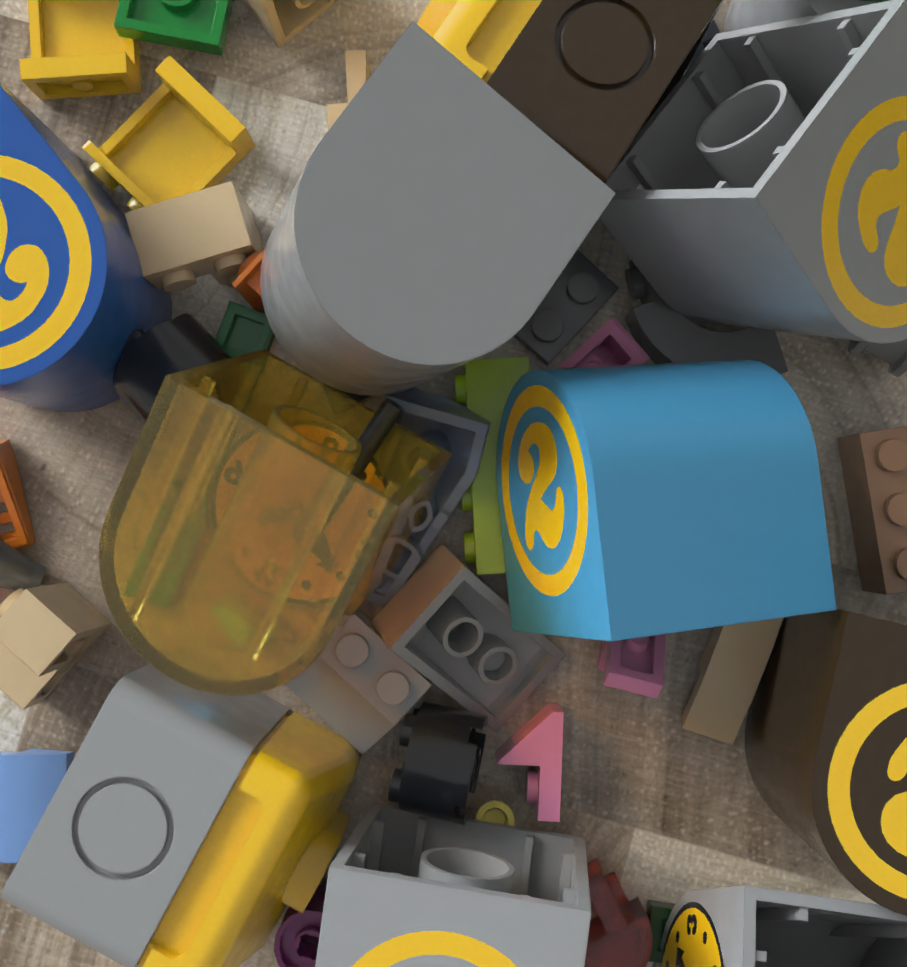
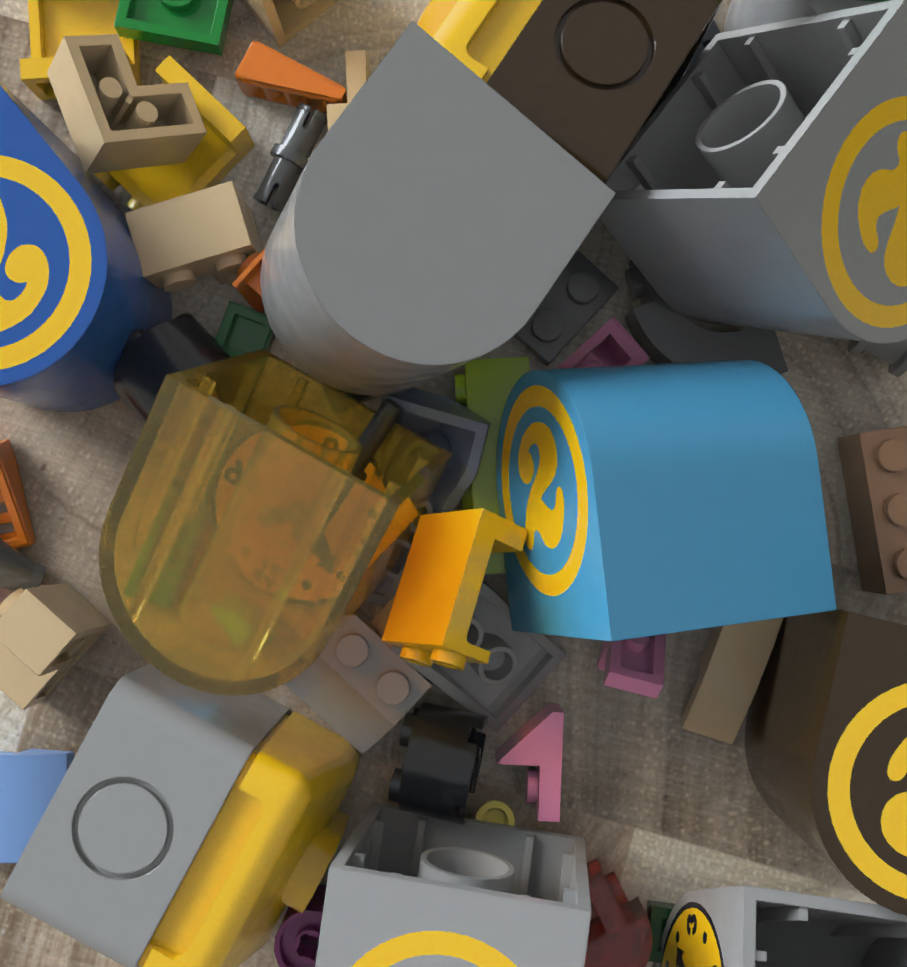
(113, 118): none -> tan brick
(282, 80): none -> orange slope
(290, 157): none -> dark grey pin
(444, 583): none -> yellow panel

